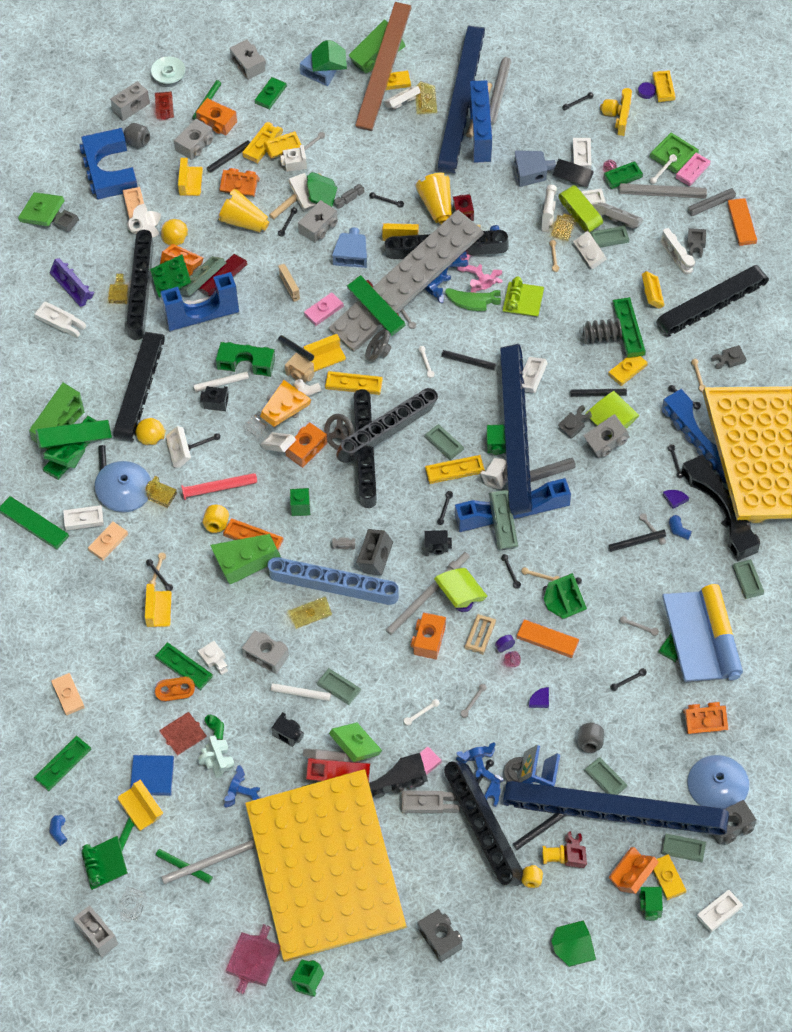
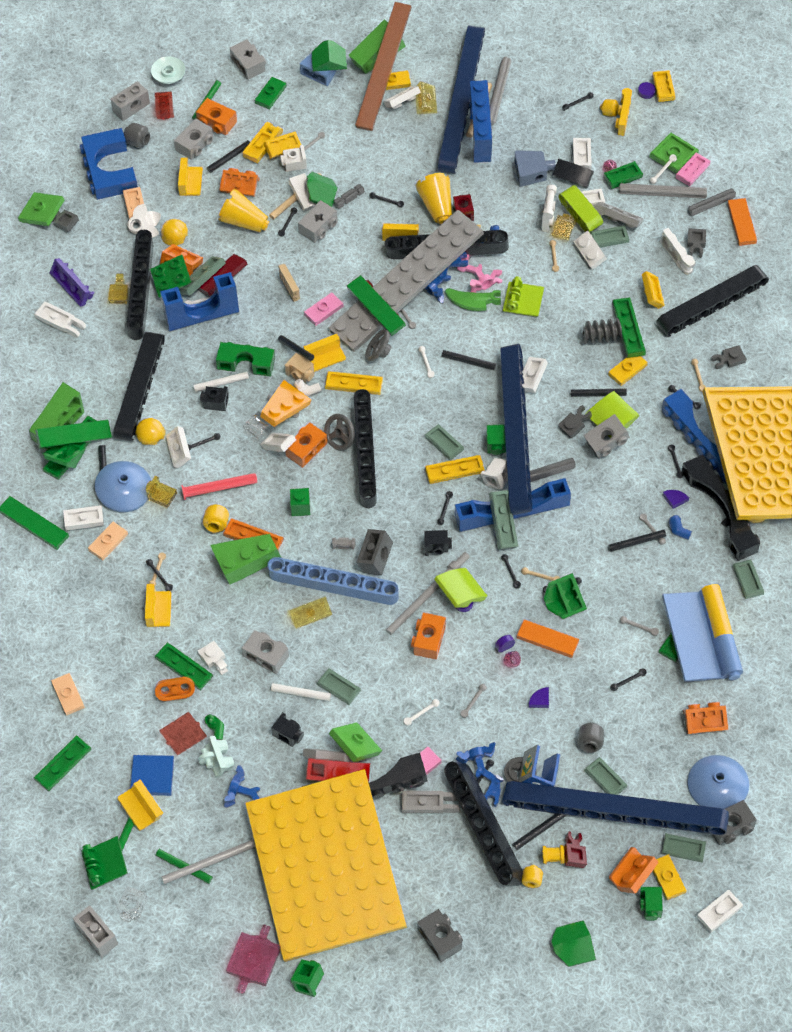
(55, 829): blue arm -> none
(351, 249): medium blue torso -> none
(386, 425): black beam -> none
(475, 648): tan tile -> none

